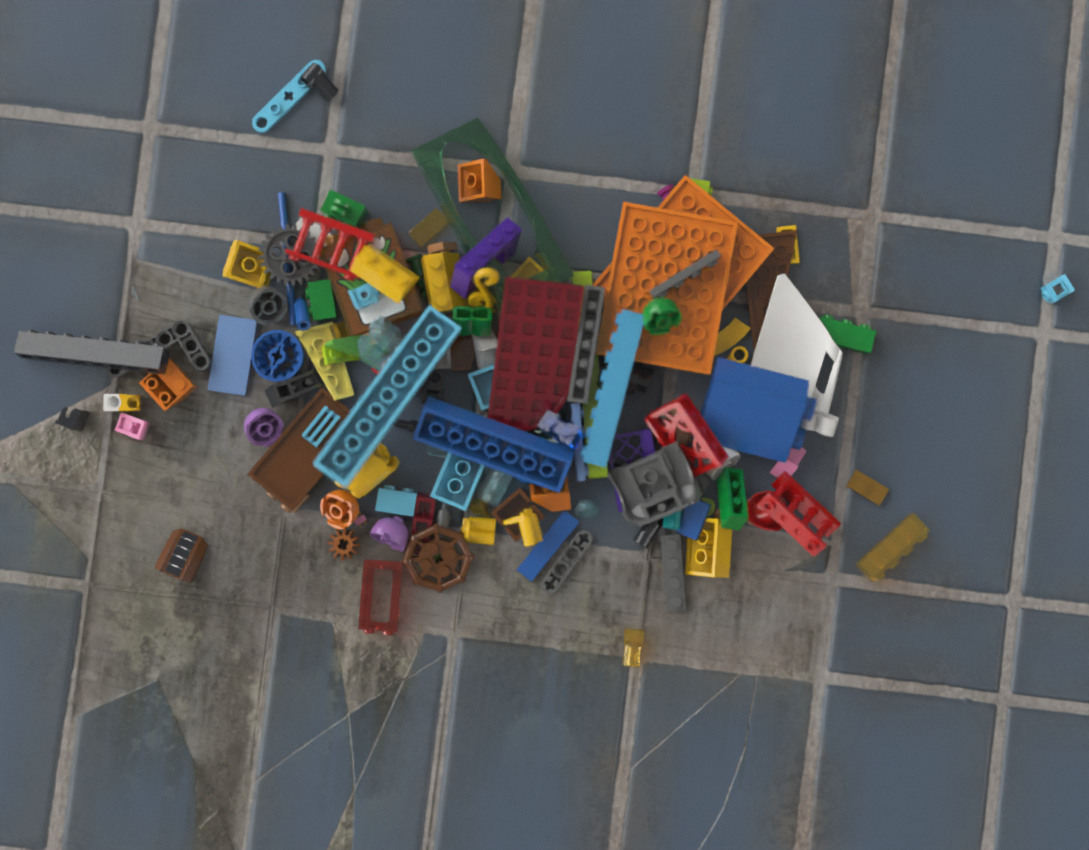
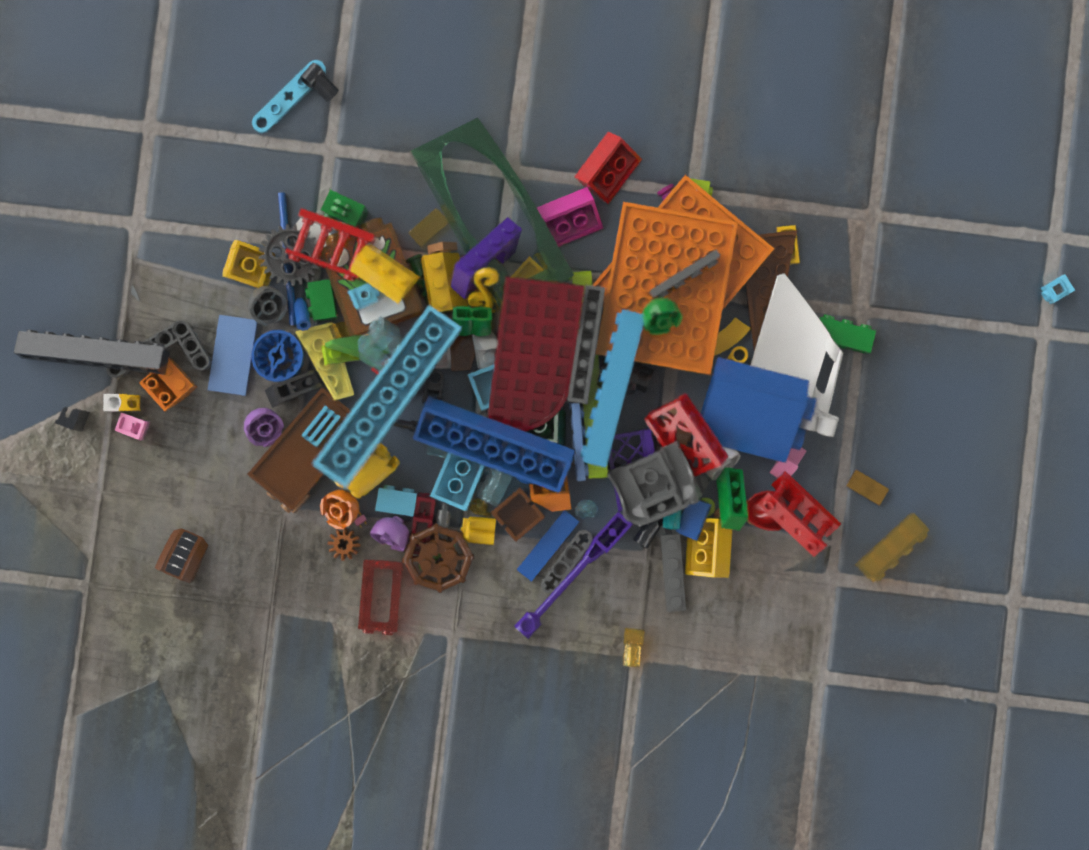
(478, 182): orange slope -> none
(528, 525): yellow piece -> none
(569, 434): clear blue brick -> none
(571, 216): none -> dark pink slope
(601, 543): none -> dark purple bar
(608, 167): none -> red slope

